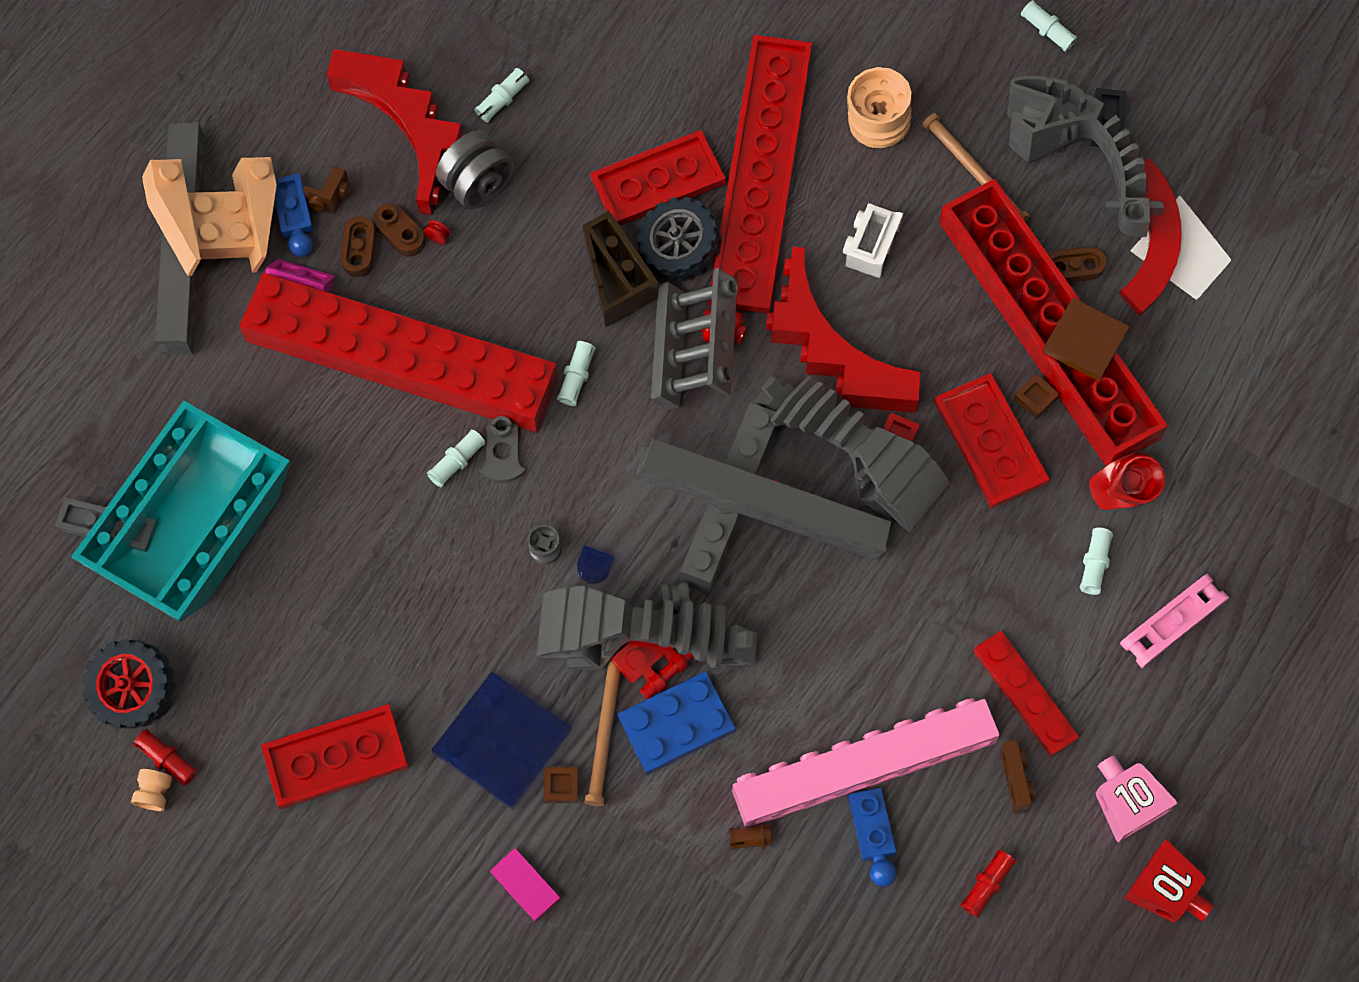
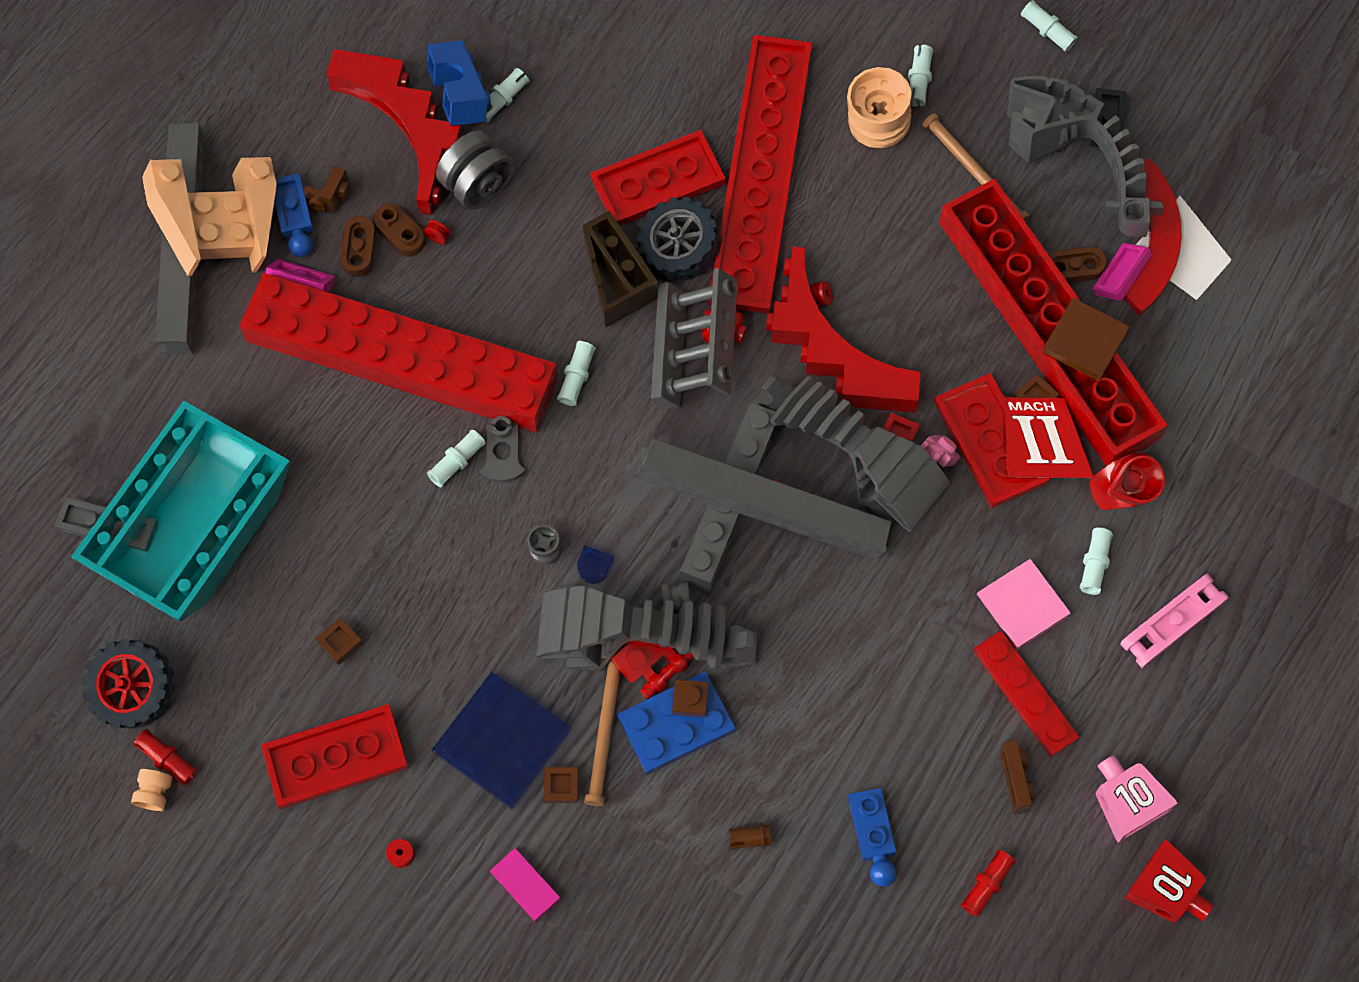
(339, 641): none -> reddish brown plate
(397, 846): none -> red piece
(463, 90): none -> blue arch
(690, 698): none -> reddish brown plate
(822, 293): none -> red piece
(865, 762): bright pink brick -> none
(872, 240): white window -> none
(920, 74): none -> light aqua pin
(941, 450): none -> bright pink plate
(1023, 604): none -> bright pink piece
(1042, 440): none -> red sticker
(1122, 271): none -> dark pink tile

